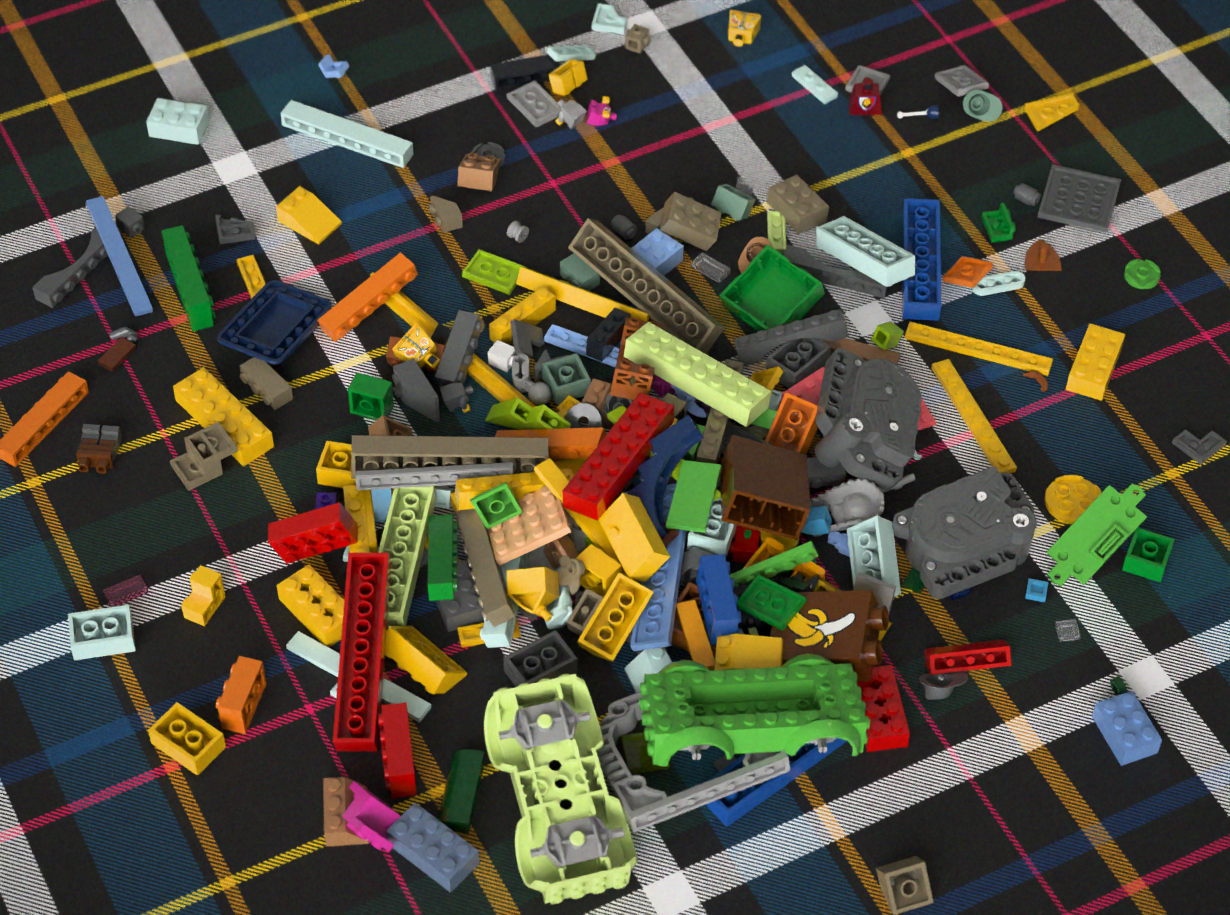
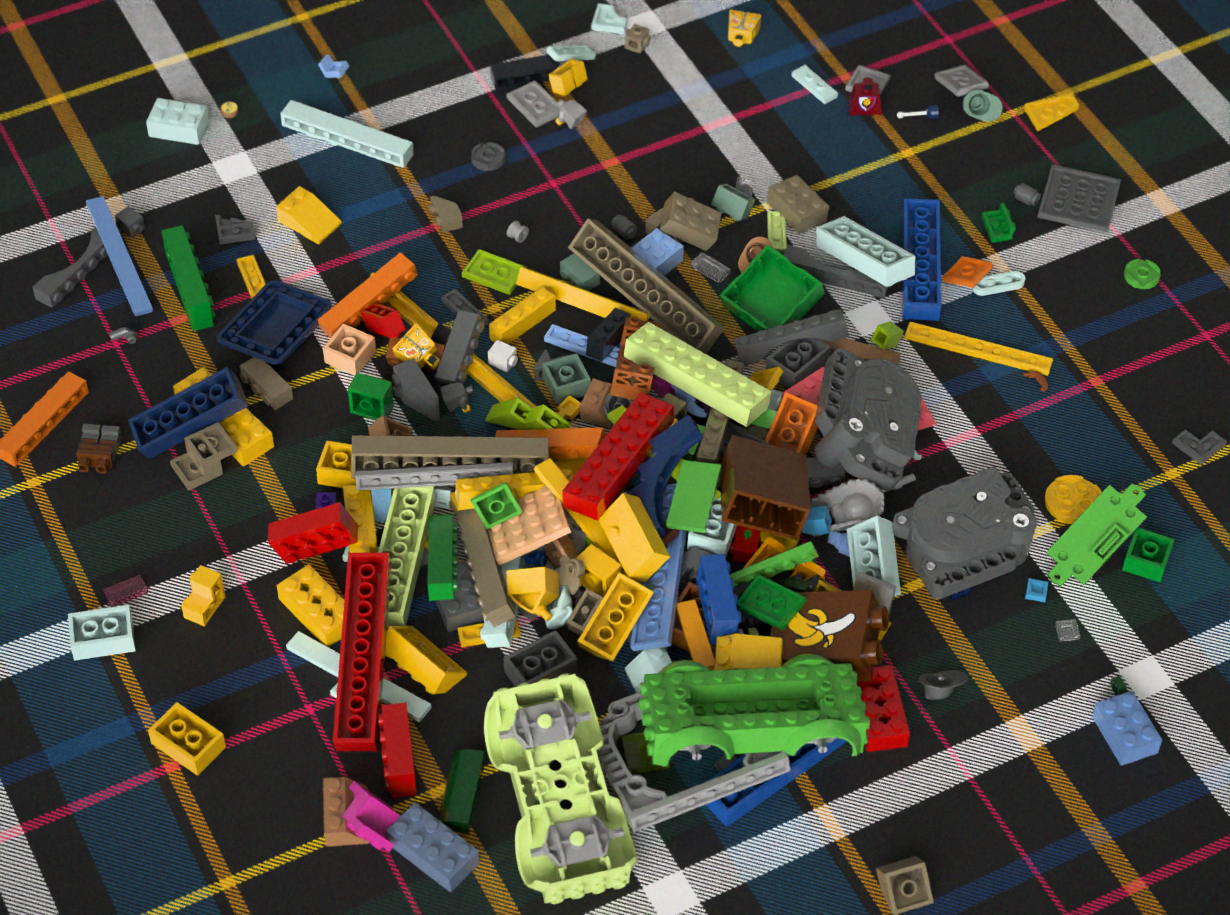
(117, 354): copper tile -> none
(188, 412): none -> dark blue brick
(229, 109): none -> tile
(241, 694): orange brick -> none
(349, 349): none -> light nougat brick
(383, 320): none -> red brick
(456, 301): none -> dark grey tile
(478, 171): medium nougat slope -> none
(525, 336): dark grey tile -> none
(538, 558): none -> blue plate
(539, 392): light grey beam -> none
(584, 409): tile -> none
(600, 113): dark pink piece -> none
(914, 582): dark green tile -> none
(967, 657): red brick -> none
(973, 417): yellow plate -> none
(1042, 258): dark orange shield -> none
(1095, 361): yellow brick -> none

